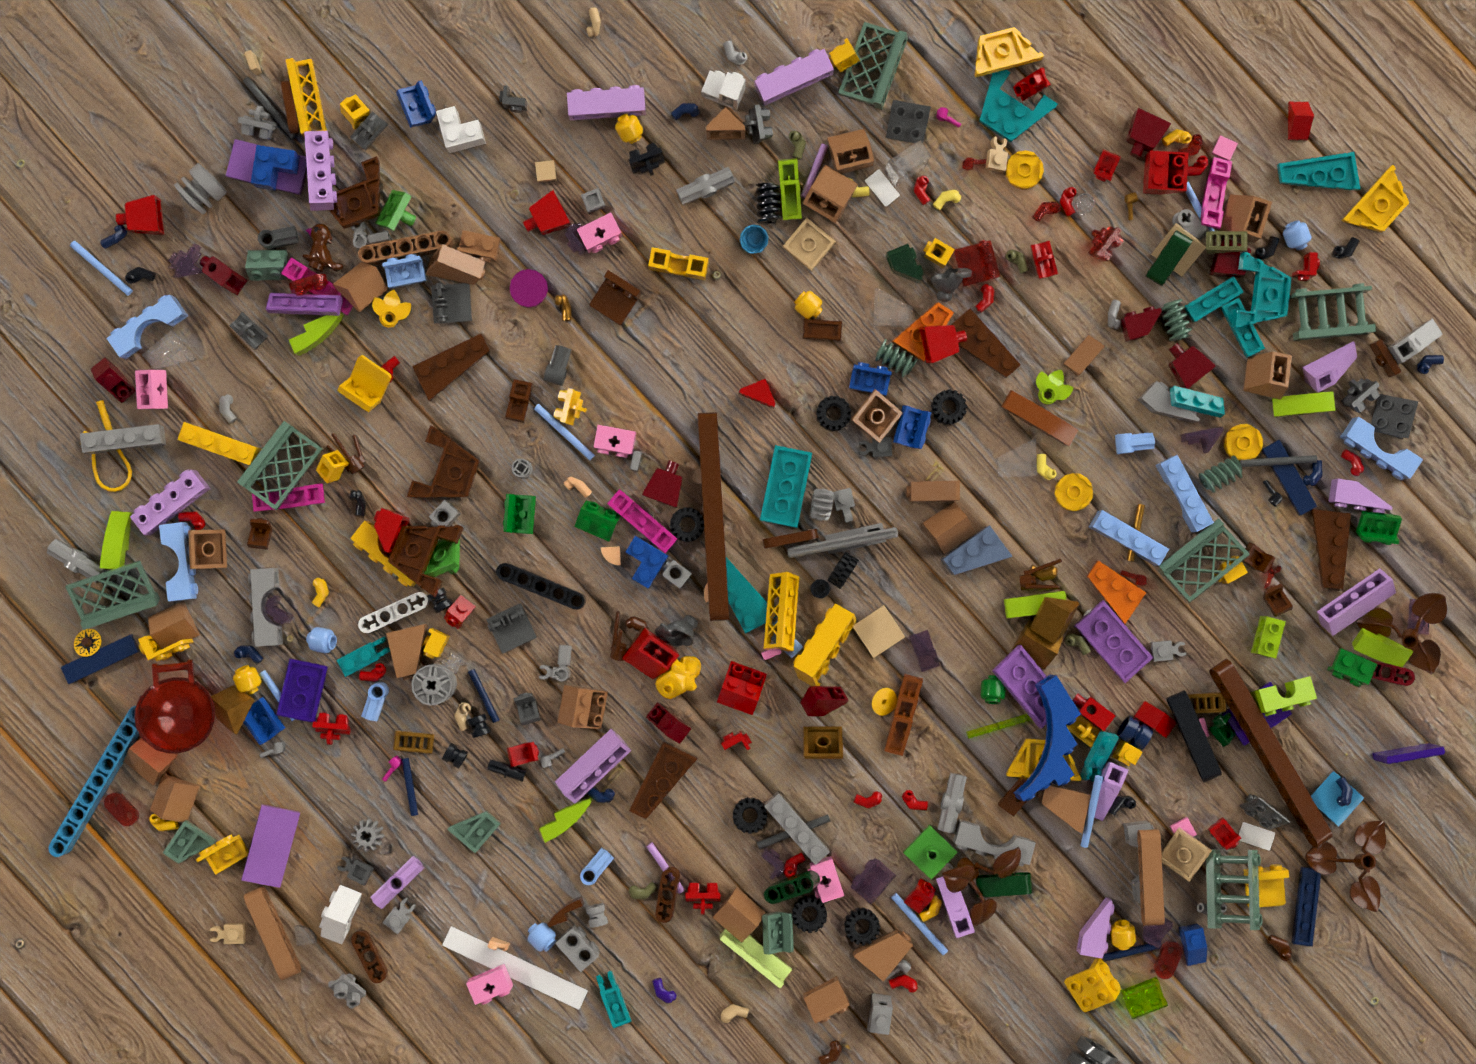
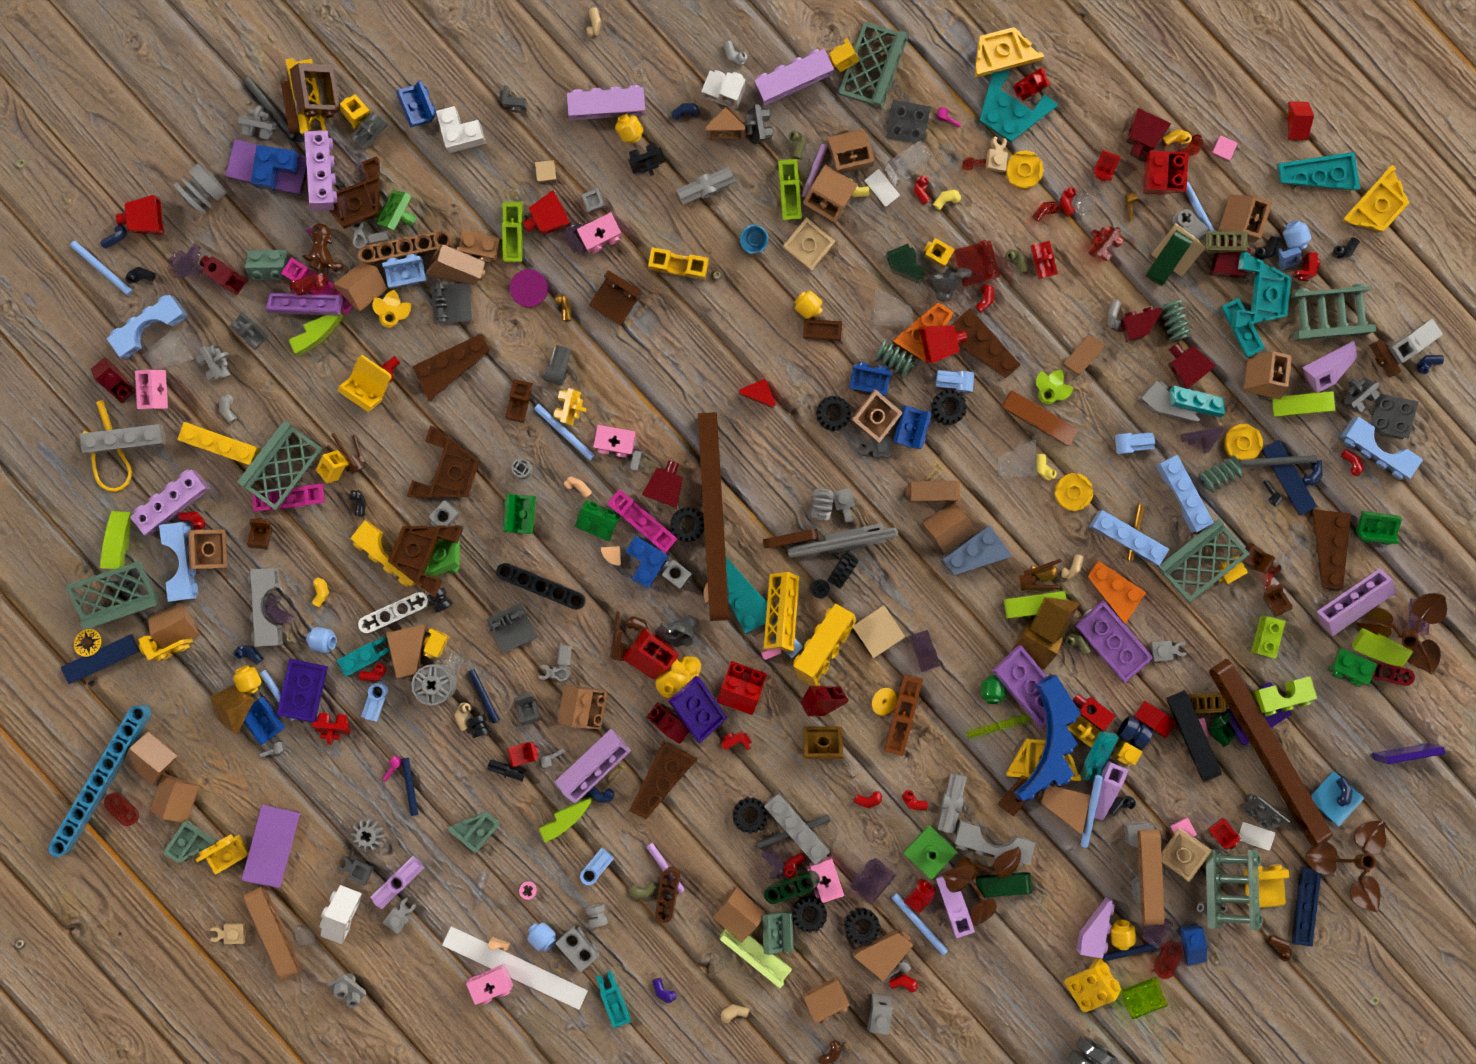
(74, 559): light grey piece -> none
(163, 825): yellow arm -> none
(175, 711): clear red windscreen -> none
(216, 361): none -> light grey hips
(253, 62): tan tile -> none
(280, 237): dark grey piece -> none
(326, 72): none -> reddish brown window
(358, 946): reddish brown beam -> none
(388, 526): red slope -> none
(396, 742): pearl gold slope -> none
(454, 755): black wheel -> none
(459, 612): bracket -> none
(512, 231): none -> lime slope
(521, 890): none -> bright pink bush
(562, 915): reddish brown slope -> none
(694, 896): red hips -> none
(697, 709): none -> dark purple tile
(767, 203): black piece -> none
(786, 486): teal plate -> none
(933, 910): yellow arm -> none
(961, 380): none -> light blue piece
(1075, 568): none -> tan arm
(1140, 579): clear red hand -> none
(1198, 167): red arm -> none
(1213, 299): teal plate -> none
(1214, 193): dark pink slope -> none
(1289, 258): none -> medium blue tile
(1354, 494): lavender slope -> none

